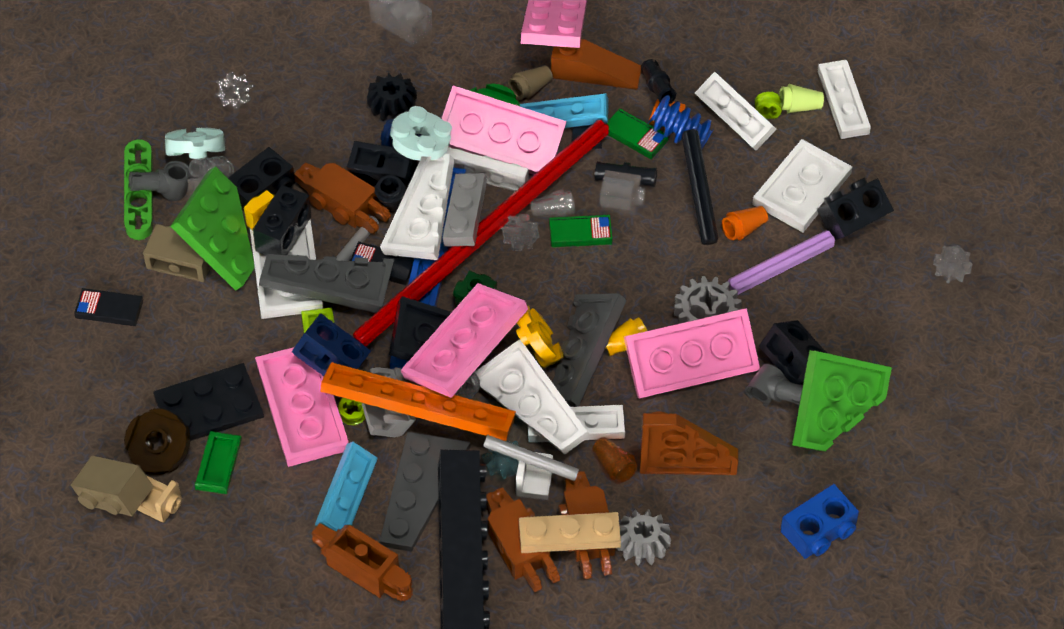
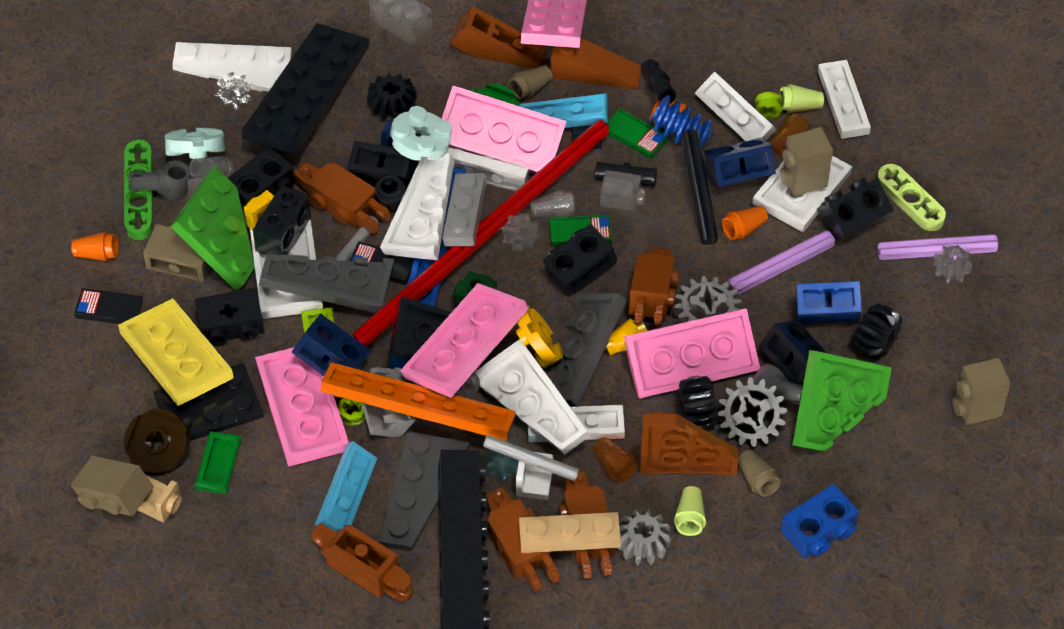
(96, 246): none -> orange cone
(175, 352): none -> light yellow plate
(230, 316): none -> black brick
(259, 63): none -> white wing
(305, 89): none -> black plate
(494, 40): none -> dark orange slope
(585, 265): none -> black brick
(652, 285): none -> dark orange hinge
(690, 513): none -> yellowish green cone
(698, 401): none -> black gear
(740, 162): none -> dark blue brick
(759, 474): none -> dark tan cone
(766, 406): none -> light grey gear
(790, 126): none -> clear orange cone
(806, 161): none -> dark tan brick
(828, 302): none -> blue brick
(877, 331): none -> black gear
(910, 186): none -> yellowish green beam
(933, 246): none -> lavender axle
(981, 391): none -> dark tan brick

